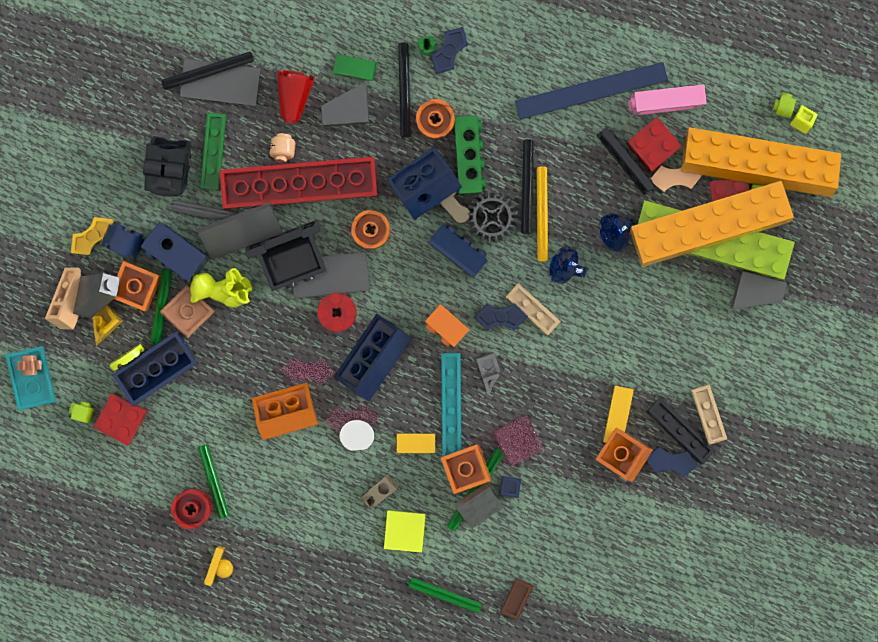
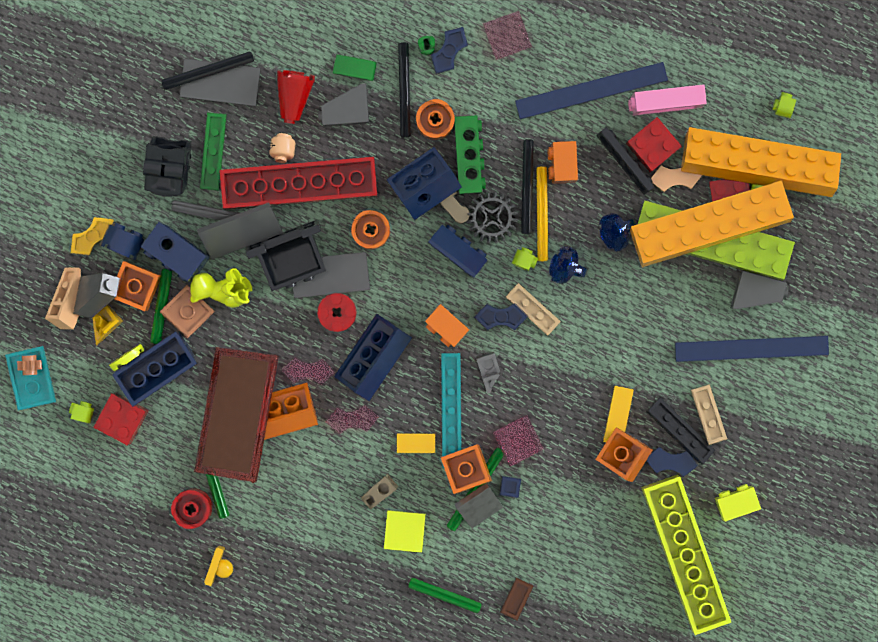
(236, 414): none -> reddish brown door
(356, 435): white sticker -> none
(507, 35): none -> clear pink tile
(524, 259): none -> lime plate
(563, 161): none -> orange brick
(686, 554): none -> neon yellow brick
(738, 502): none -> neon yellow brick
(751, 348): none -> dark blue tile
(803, 119): neon yellow slope -> none

